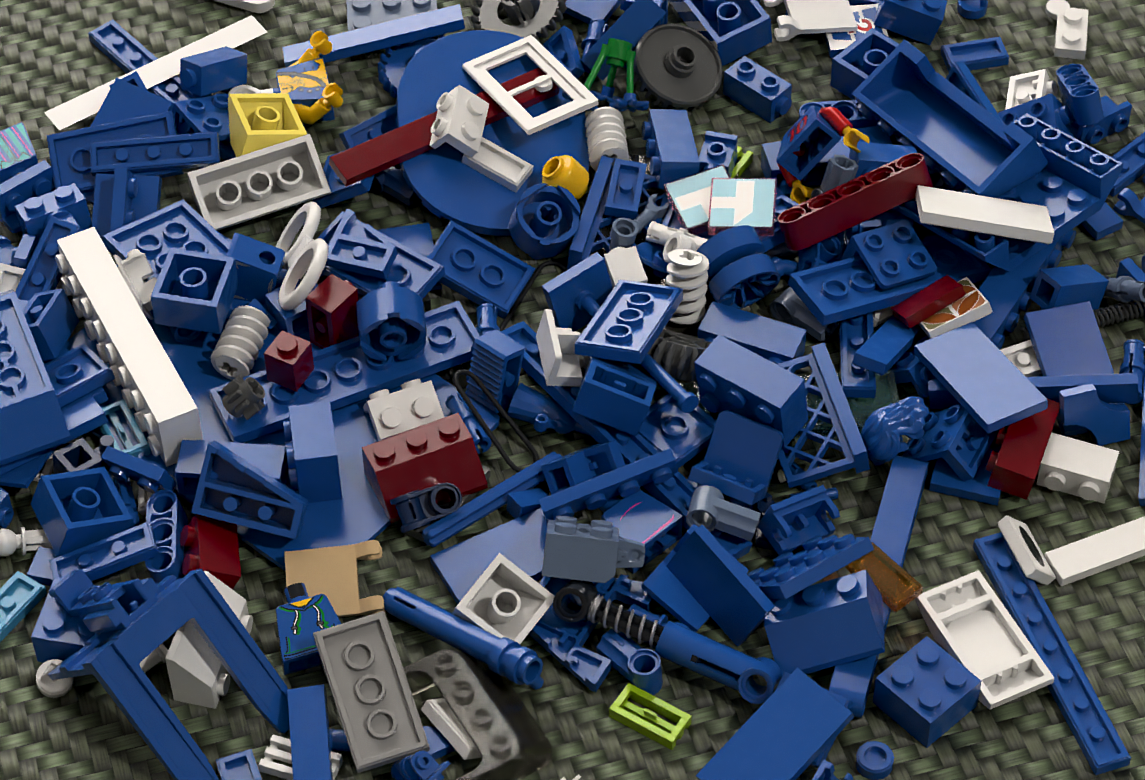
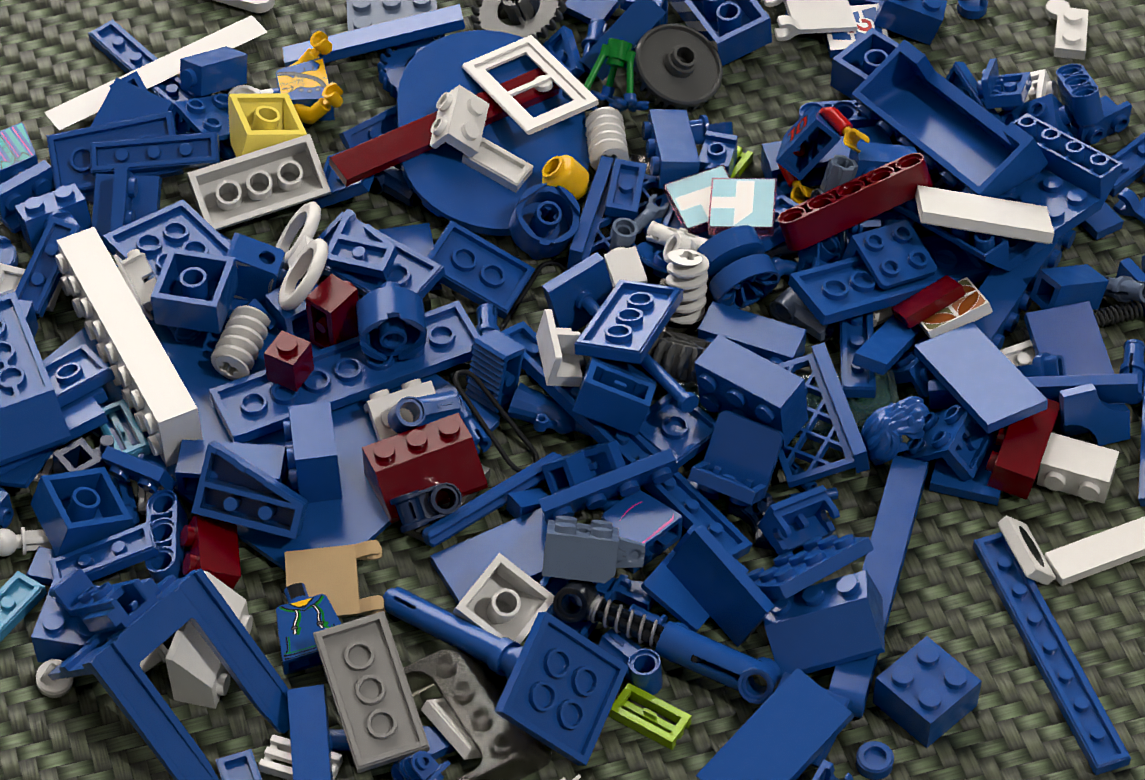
(22, 254): plate -> none
(50, 321): blue brick -> none
(243, 397): dark grey gear -> none
(424, 410): none -> blue piece
(561, 689): none -> blue plate
(702, 124): none -> blue piece
(714, 512): sand blue piece -> none
(757, 89): blue brick -> none
(891, 580): clear orange tile -> none
(976, 53): blue tile -> none
(984, 638): white slope -> none
(1005, 90): none -> blue bracket
(1044, 365): none -> blue piece

